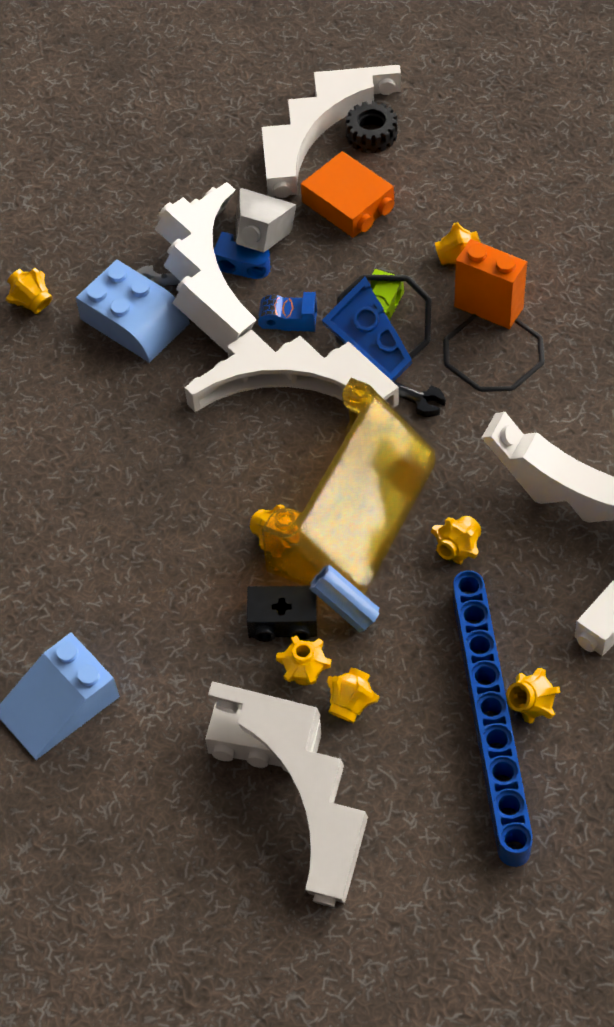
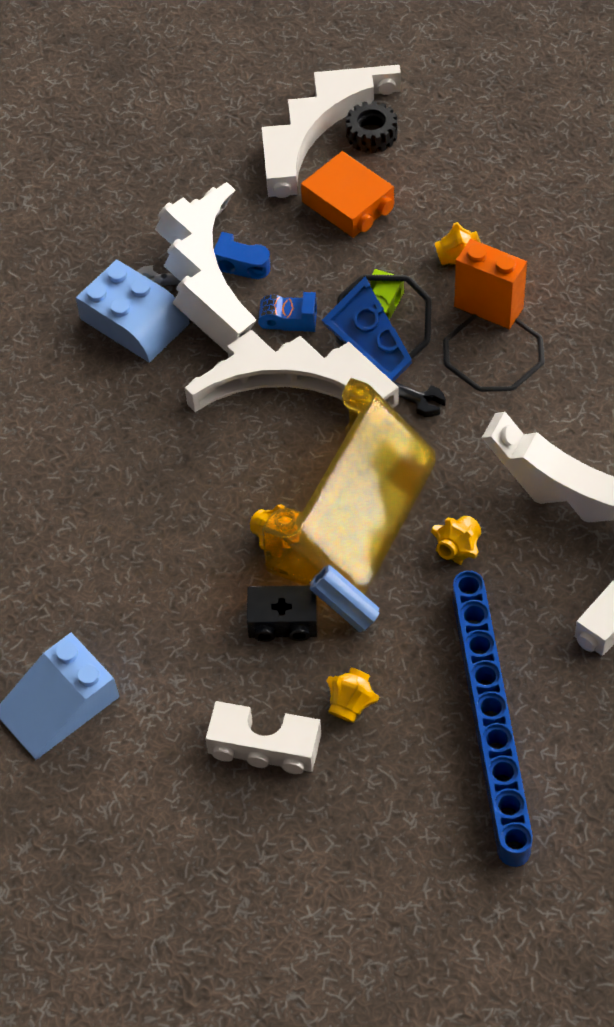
(28, 290): yellow rock -> none
(262, 220): light grey slope -> none
(288, 733): white arch -> none
(303, 661): yellow rock -> none
(532, 695): yellow rock -> none

